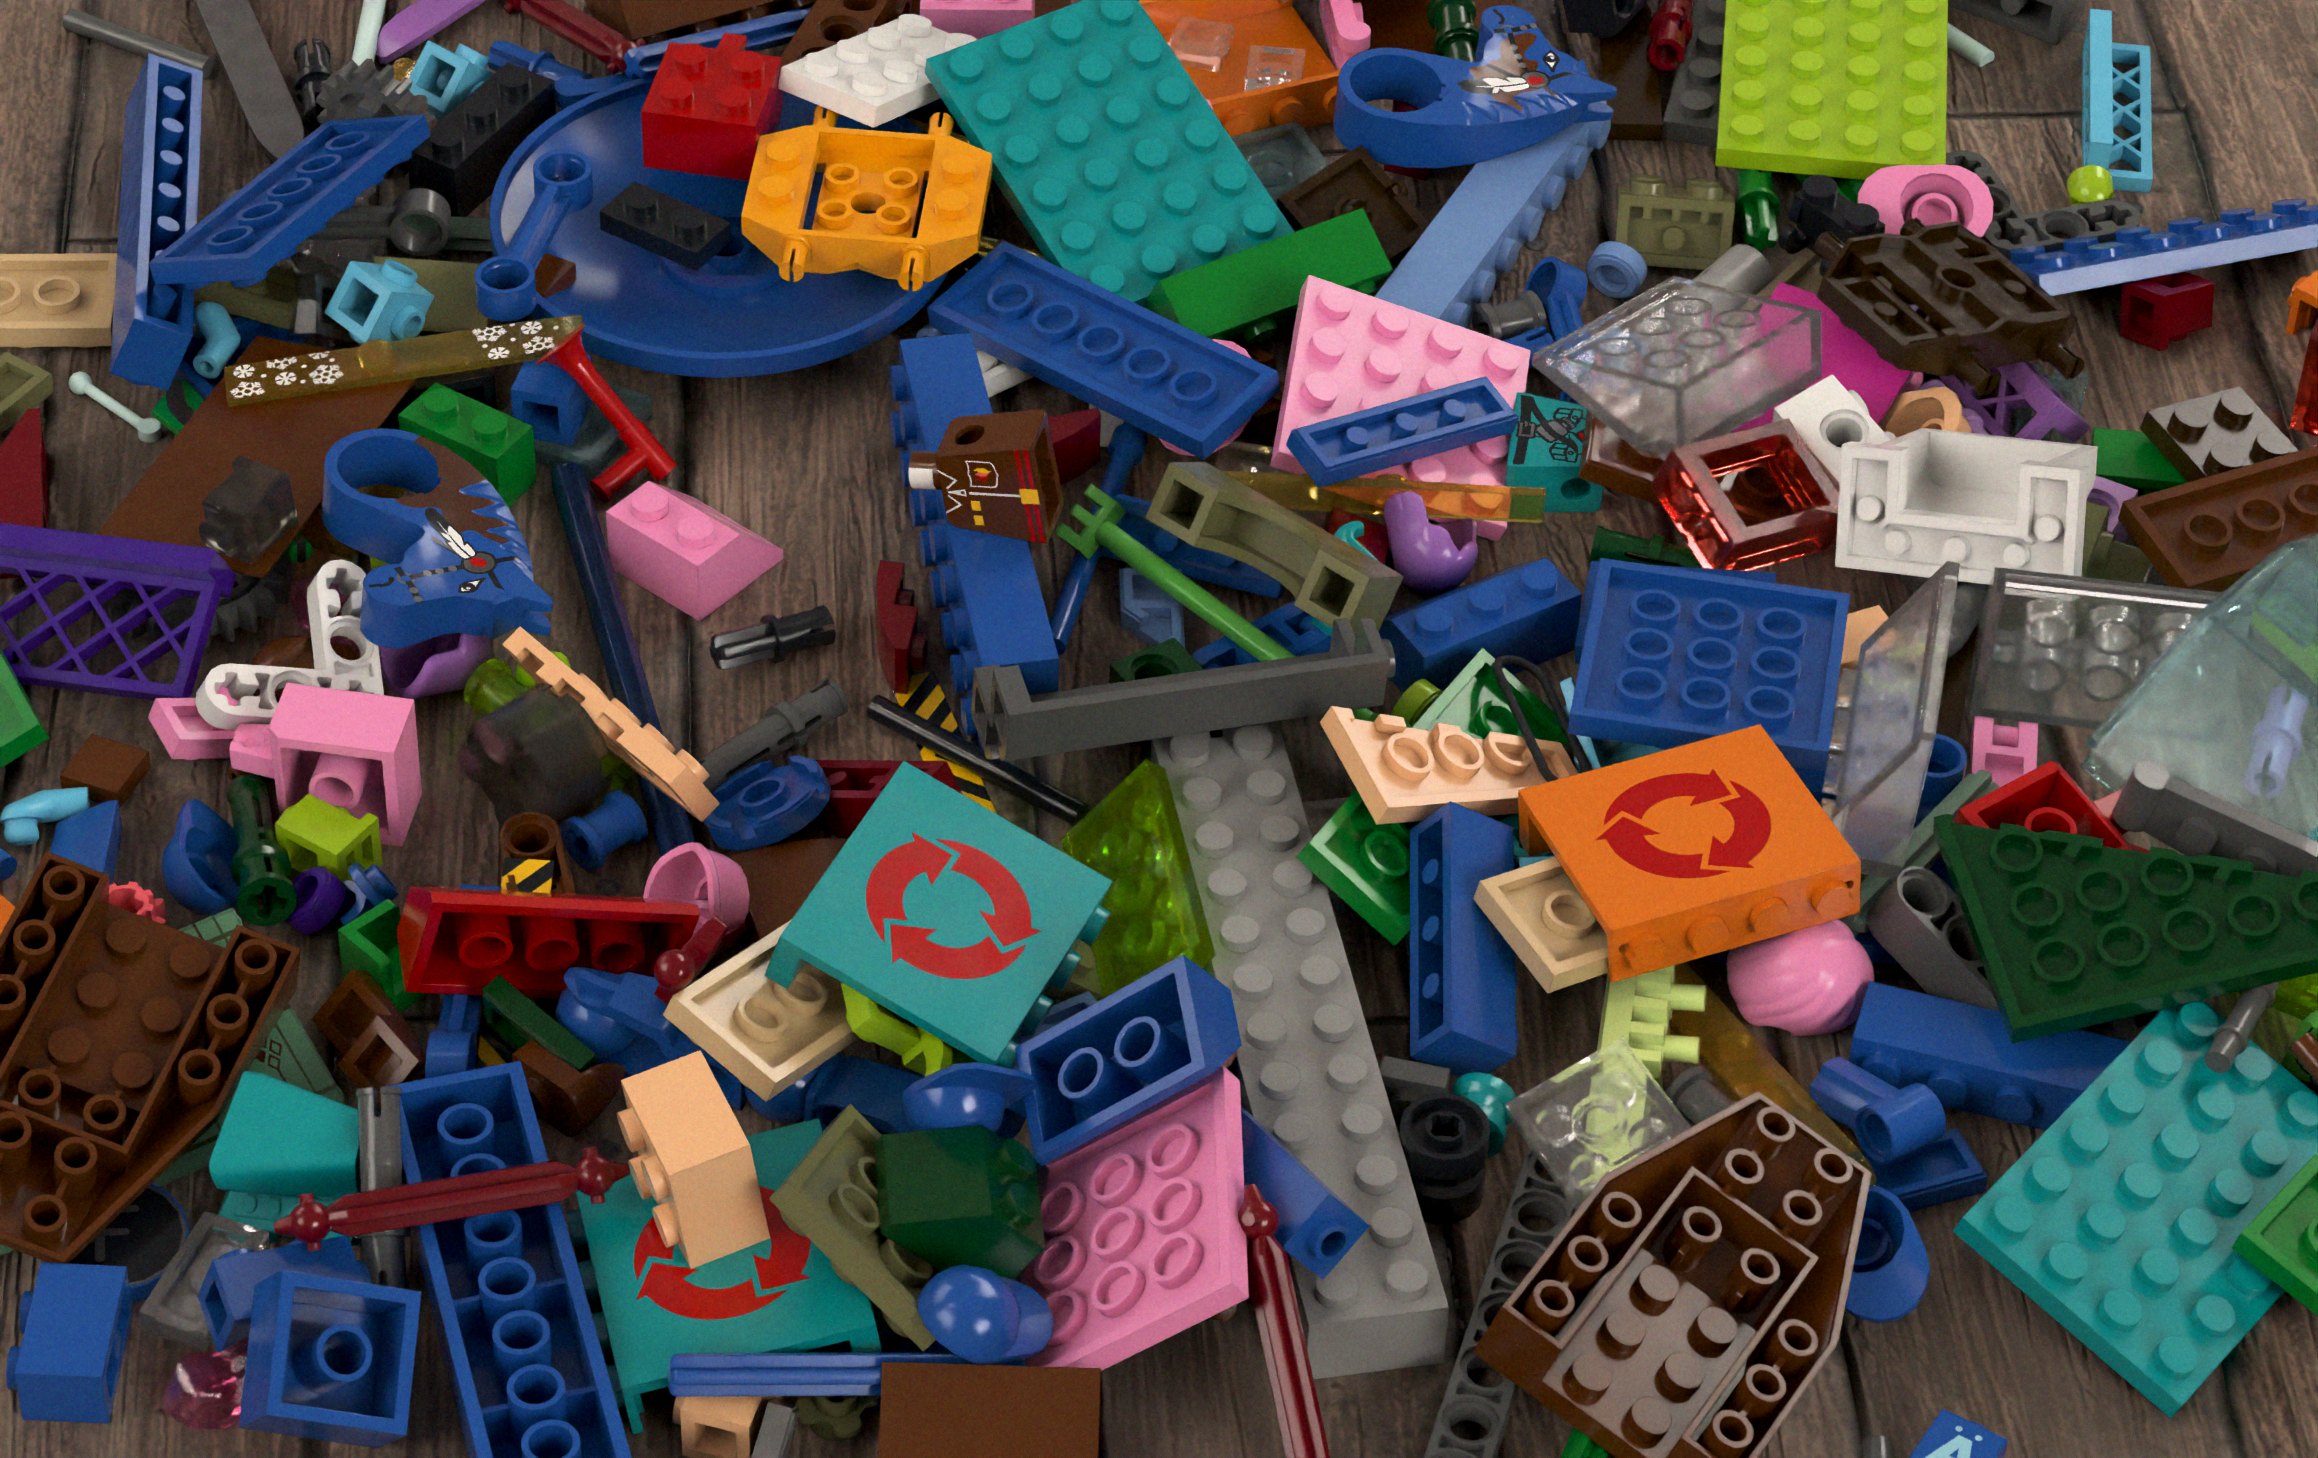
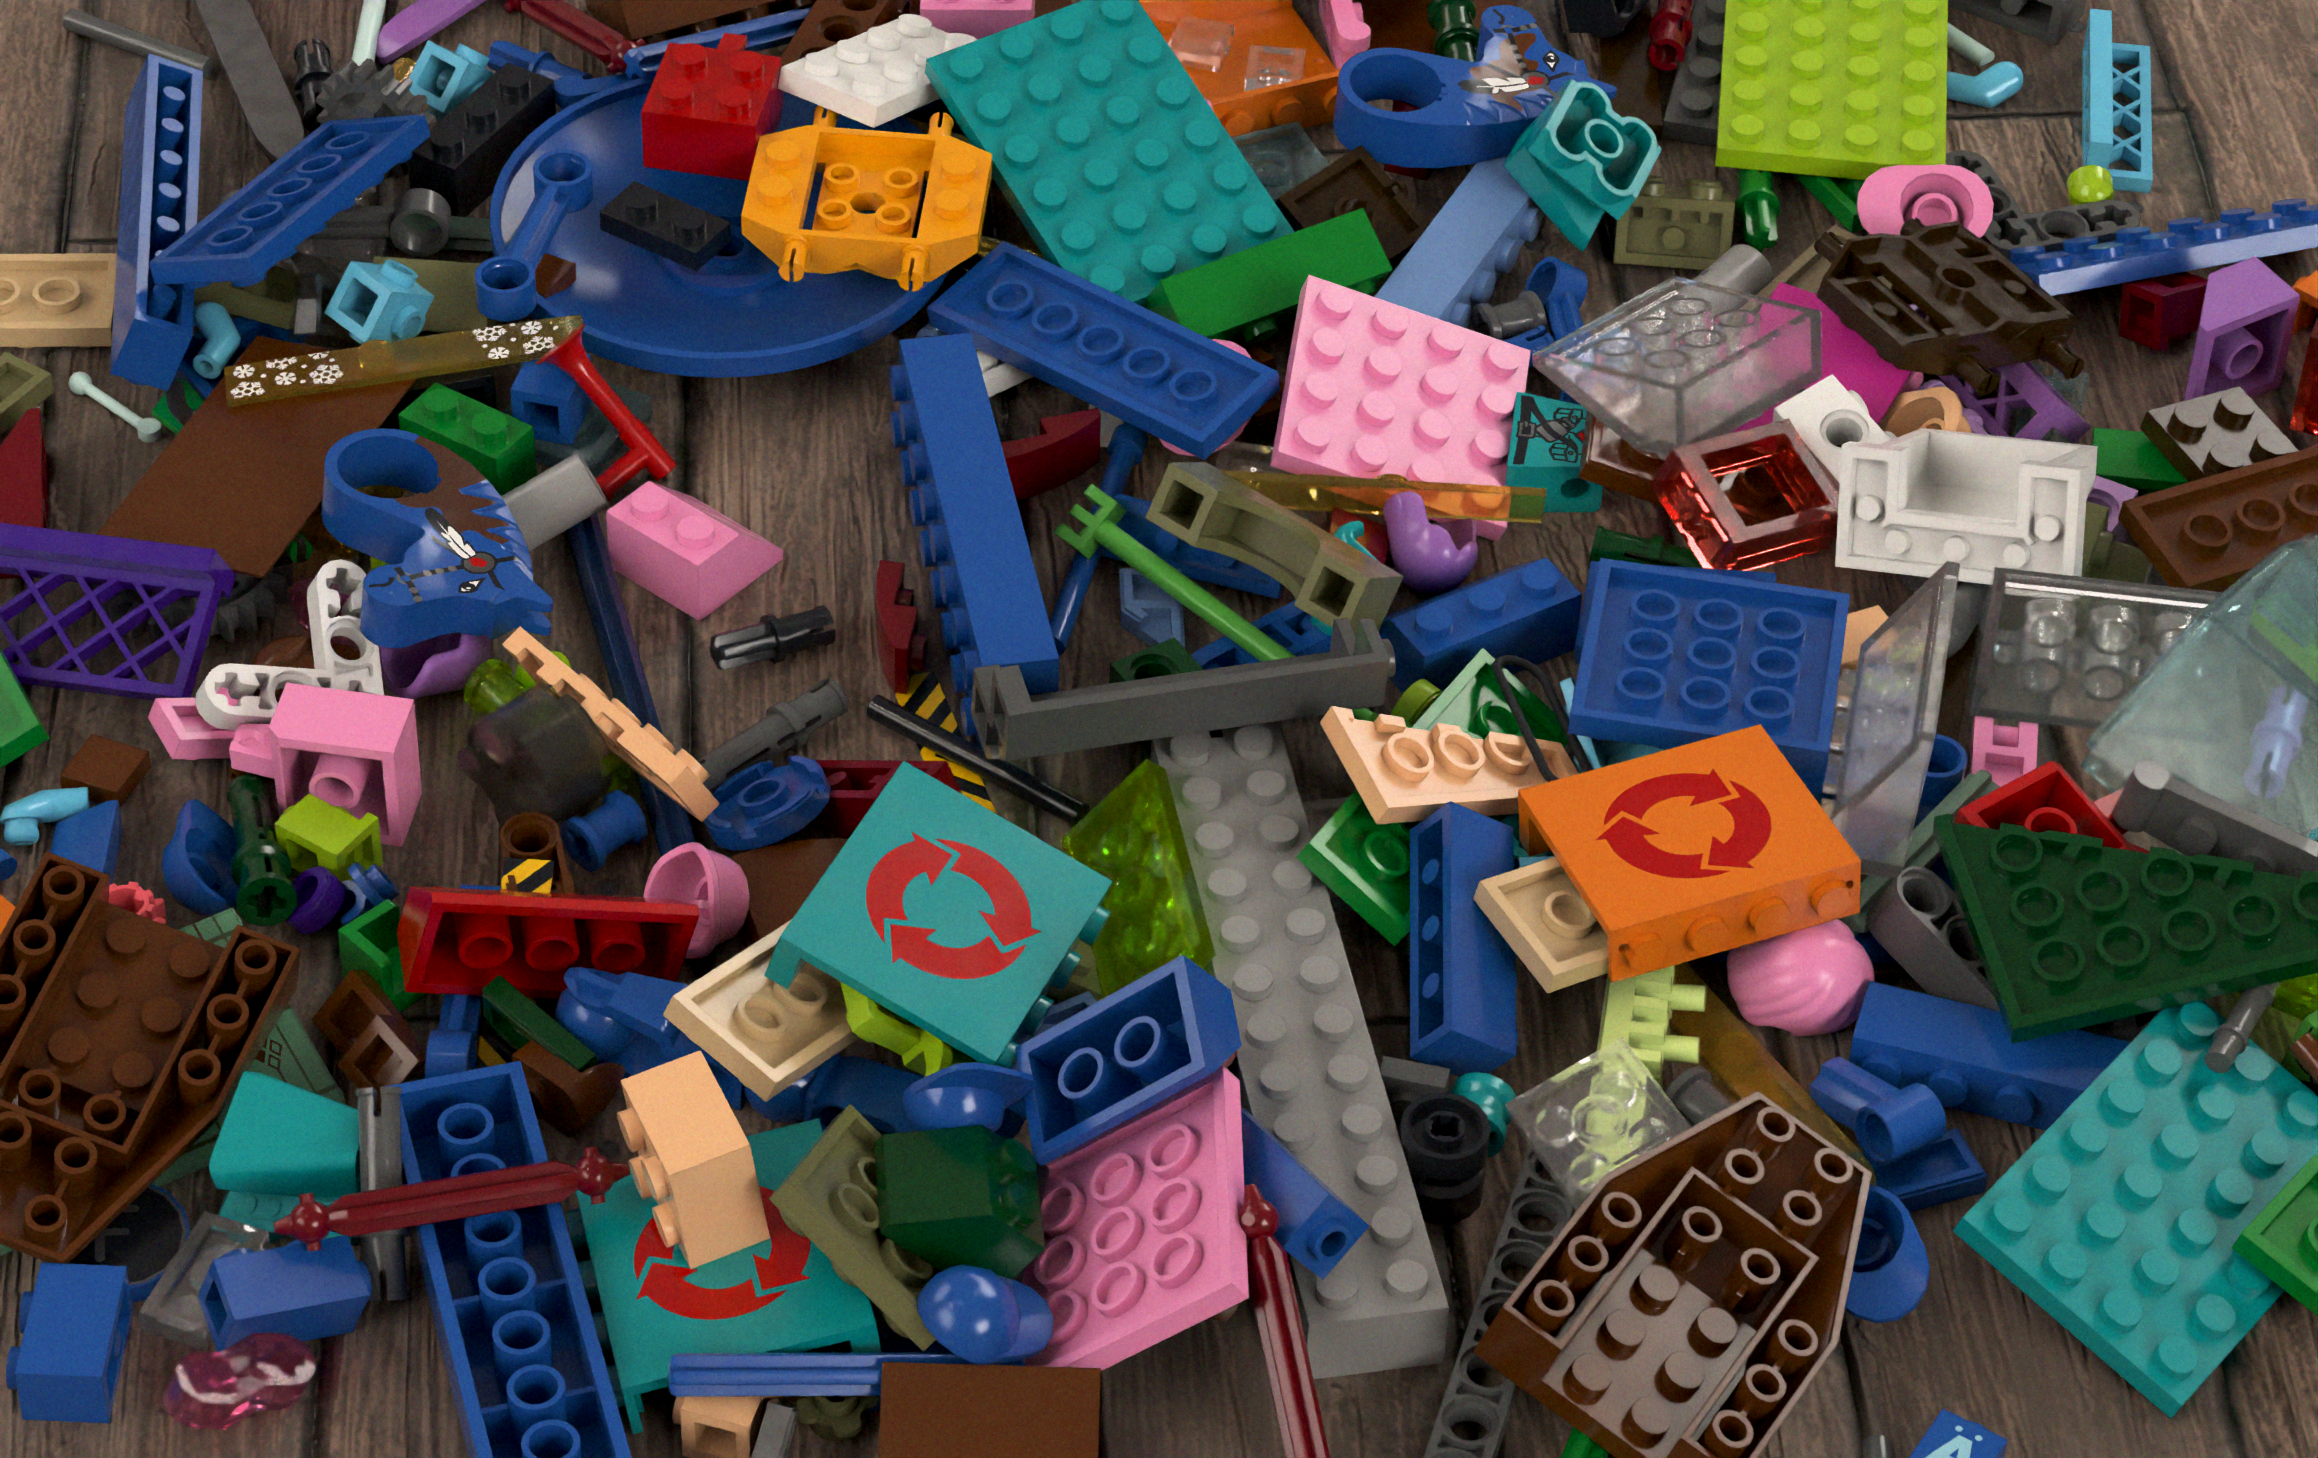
(248, 511): clear smoke brick -> none
(330, 1359): blue brick -> none
(555, 500): none -> light grey pin
(678, 968): dark red sword -> none
(995, 474): reddish brown torso -> none
(1401, 431): blue tile -> none
(1582, 160): none -> teal piece
(1616, 269): medium blue tile -> none
(1822, 209): black piece -> none
(1986, 88): none -> medium azure arm
(2242, 331): none -> medium lavender slope

